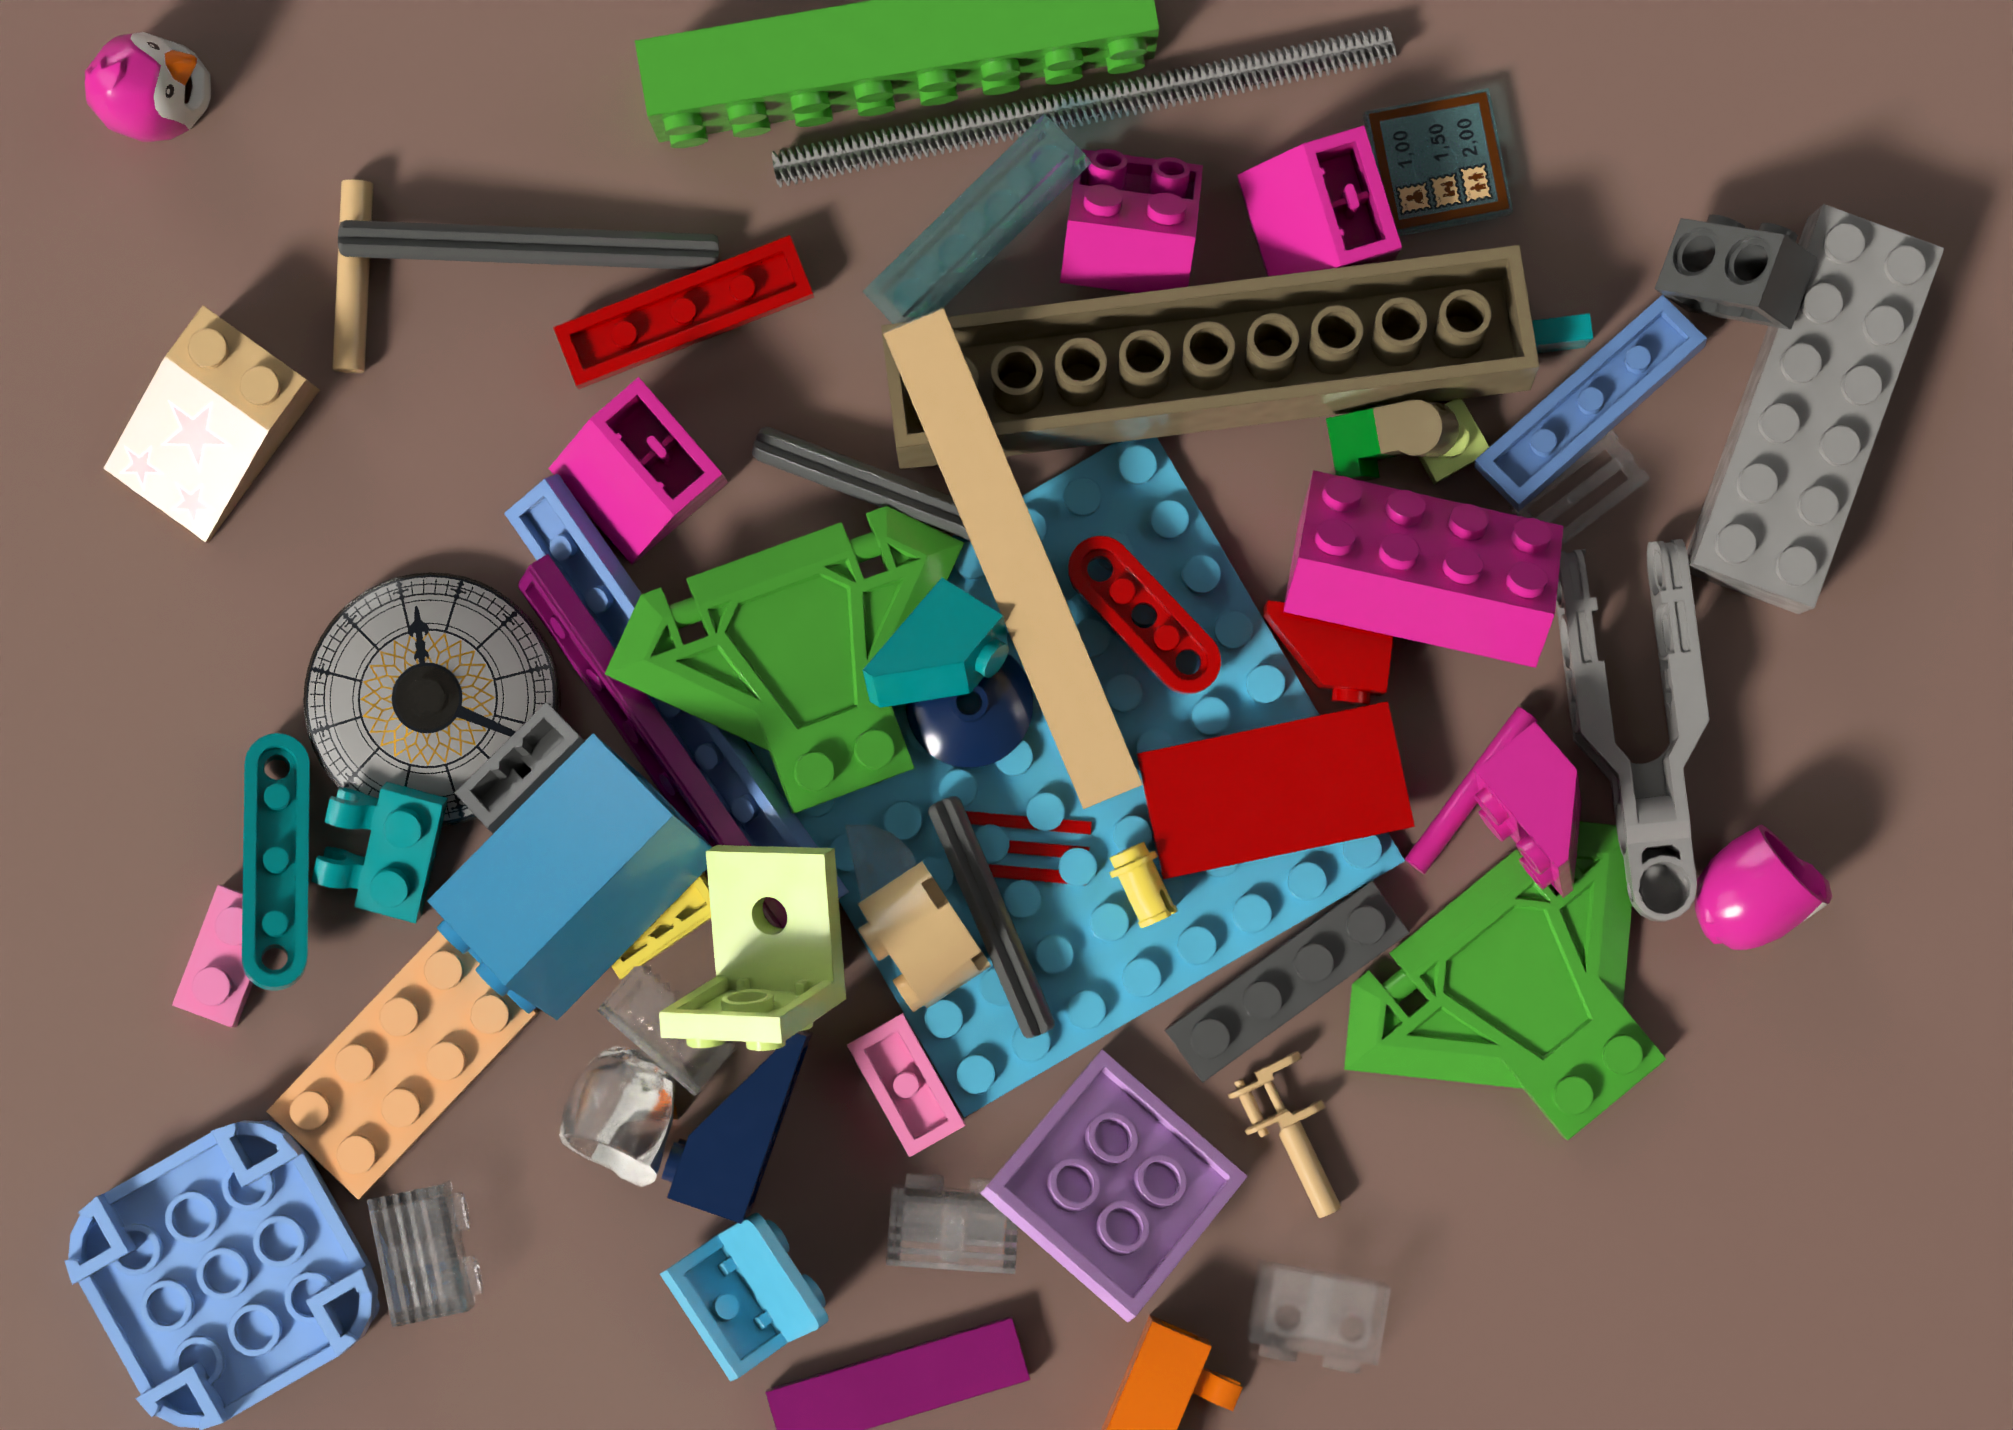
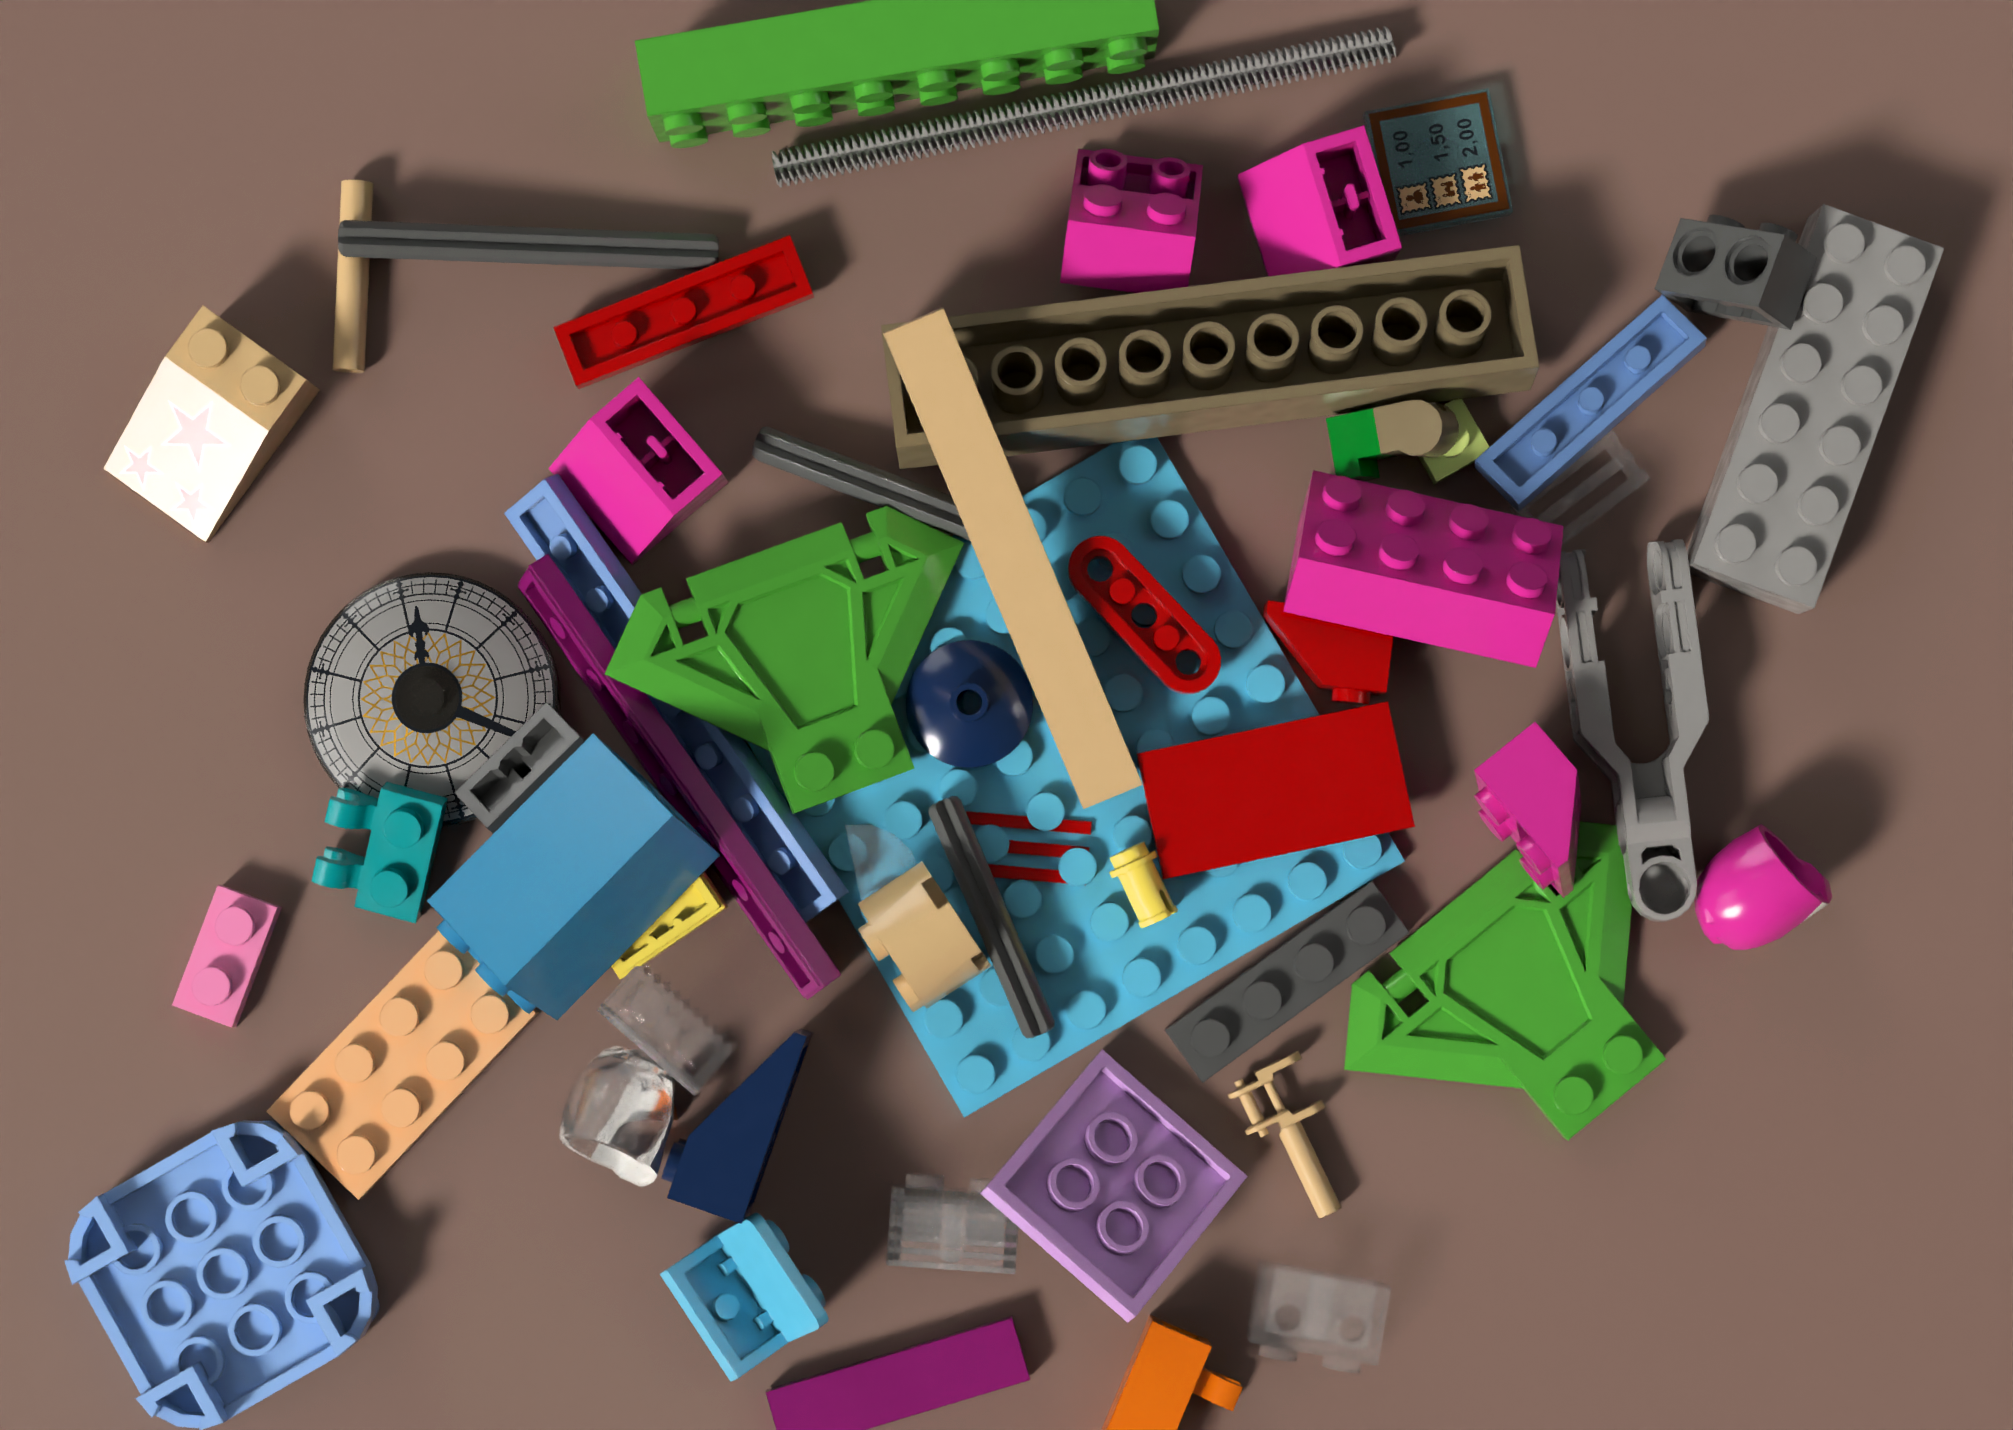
(140, 87): dark pink piece -> none
(275, 861): teal plate -> none
(424, 1252): clear brick -> none
(766, 976): yellowish green bracket -> none
(906, 1085): bright pink plate -> none
(938, 650): teal slope -> none
(978, 223): clear light blue plate -> none
(1463, 799): dark pink bar -> none
(1562, 333): teal tile -> none

